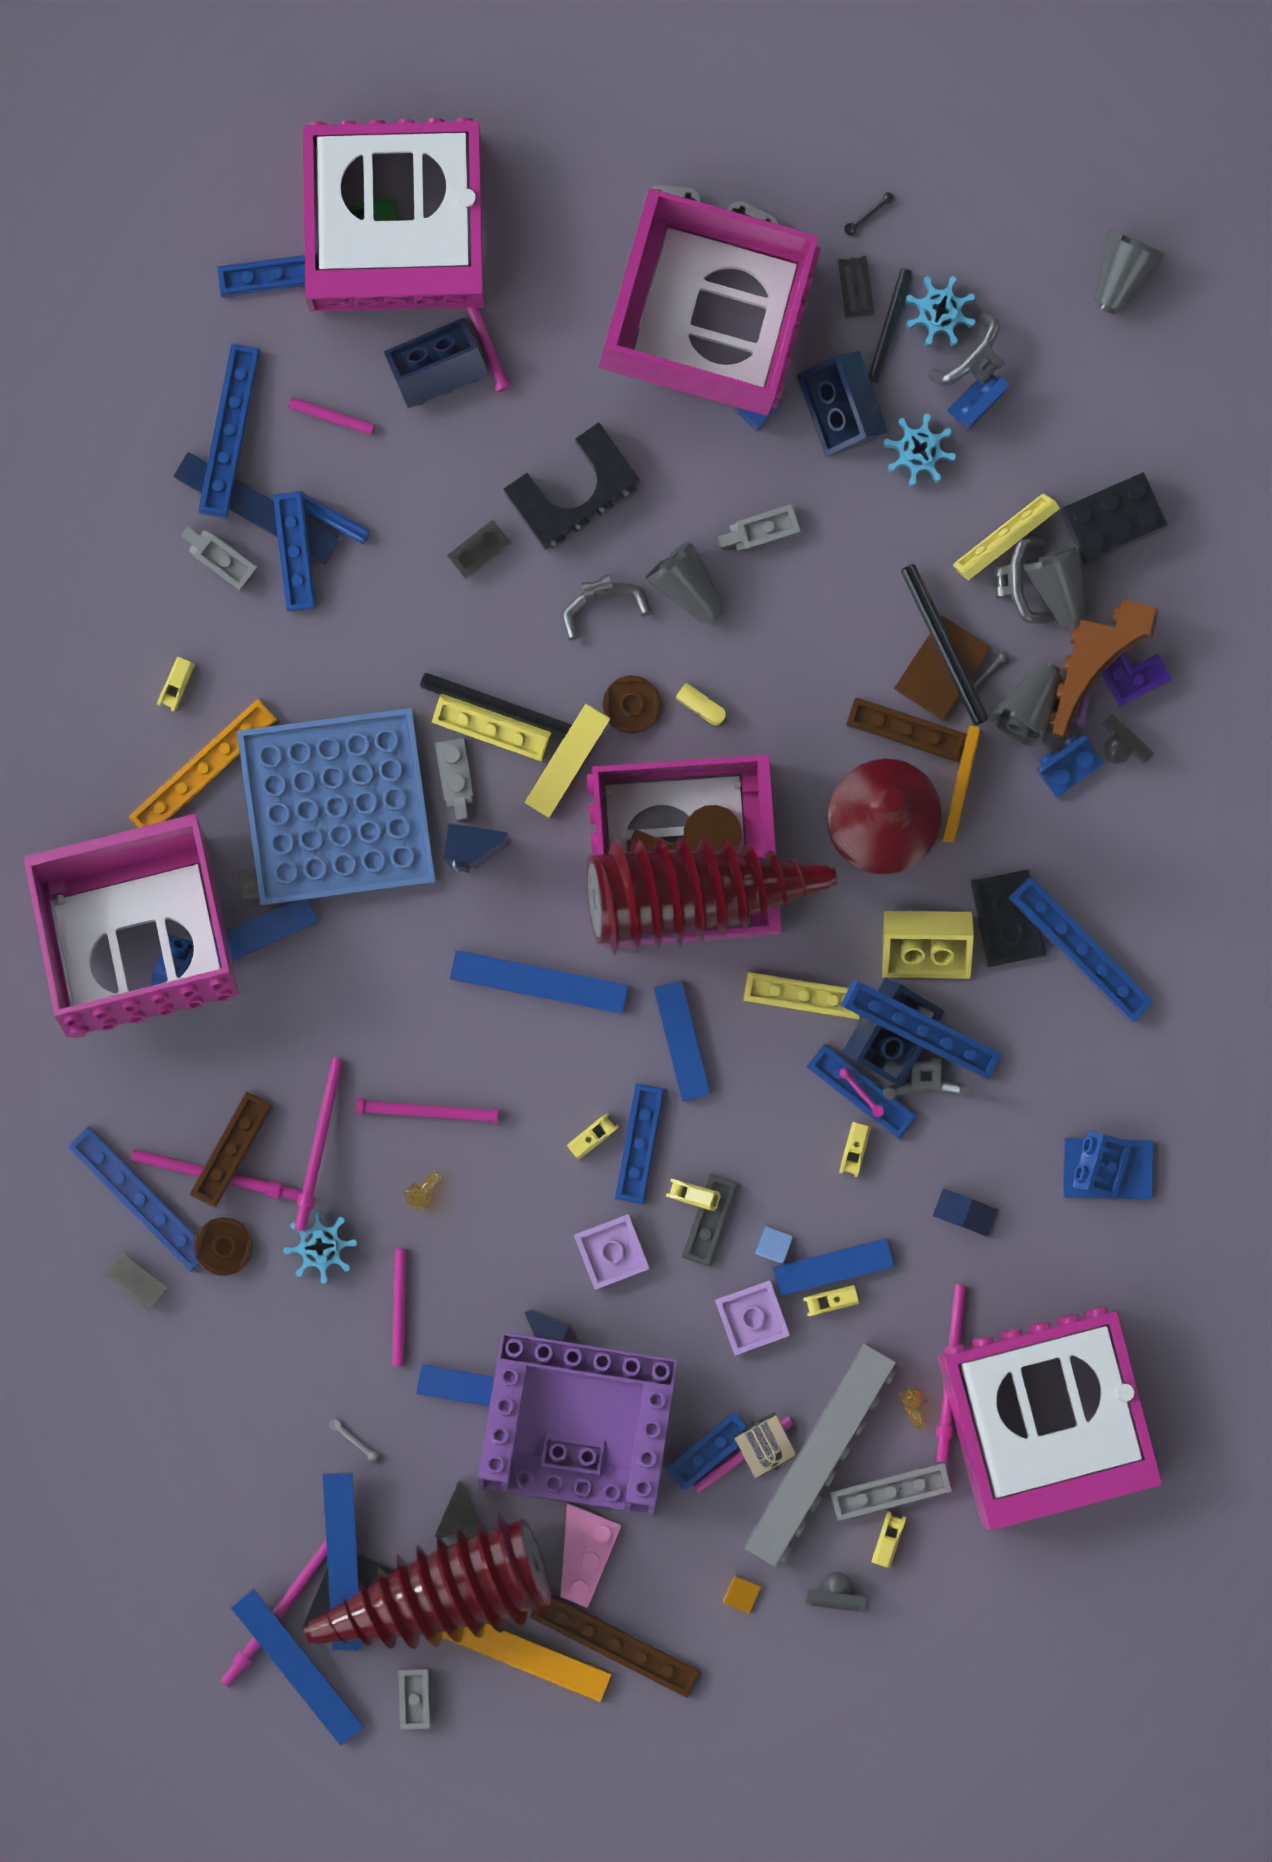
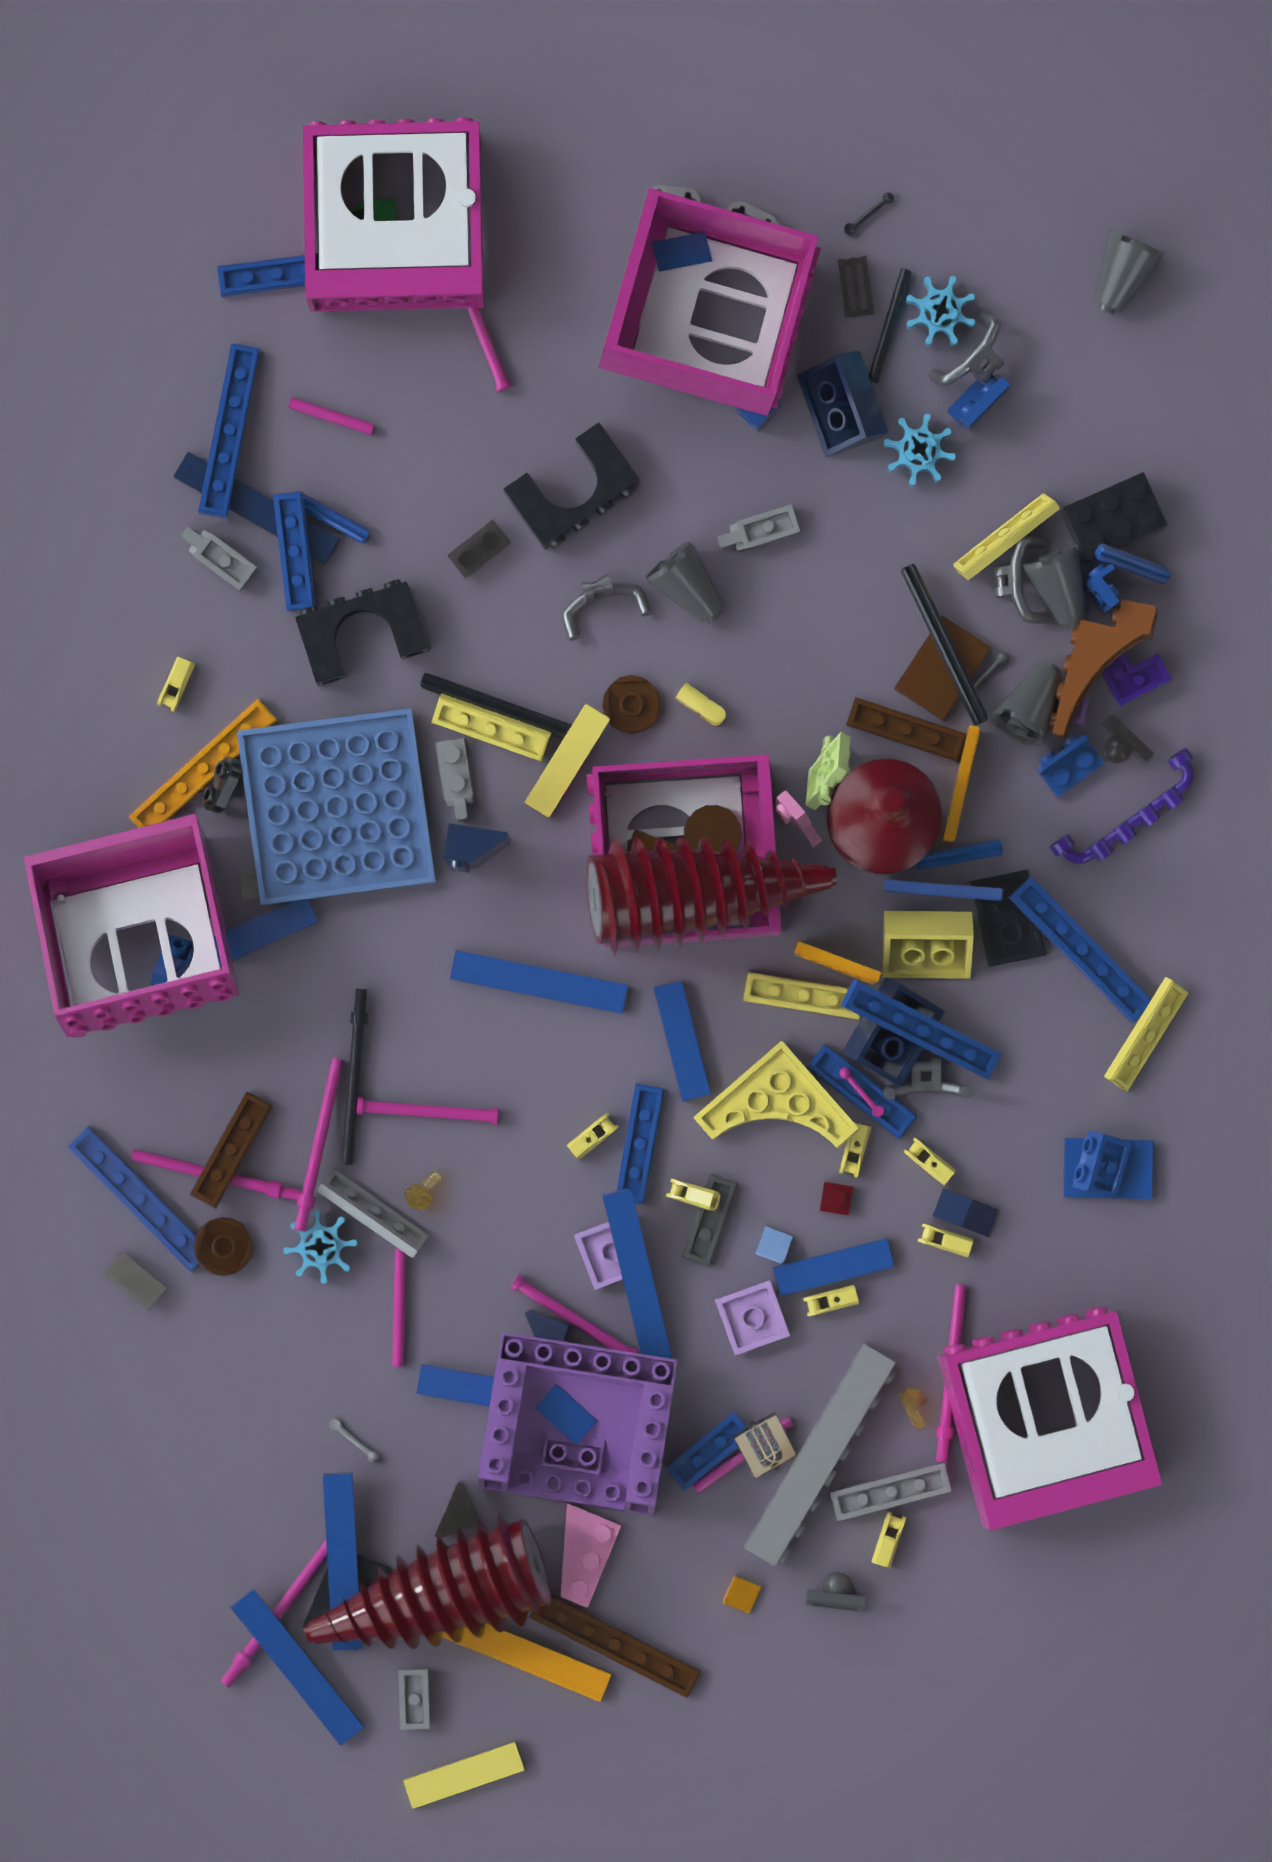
(222, 785): none -> black plate
(320, 627): none -> black arch
(358, 1019): none -> black bar
(373, 1213): none -> light grey plate
(436, 363): dark blue slope -> none
(464, 1774): none -> light yellow tile
(566, 1414): none -> blue sticker
(569, 1316): none -> dark pink bar
(636, 1273): none -> blue tile
(681, 251): none -> blue sticker
(781, 1090): none -> light yellow plate
(790, 811): none -> bright pink wing
(828, 770): none -> yellowish green plate
(836, 963): none -> light orange tile
(836, 1198): none -> dark red plate
(933, 1165): none -> light yellow bar
(944, 890): none -> blue tile
(950, 1241): none -> light yellow bar
(961, 854): none -> blue axle
(1102, 593): none -> blue bracket
(1132, 563): none -> blue axle
(1146, 815): none -> dark purple bar
(1146, 1034): none -> light yellow tile

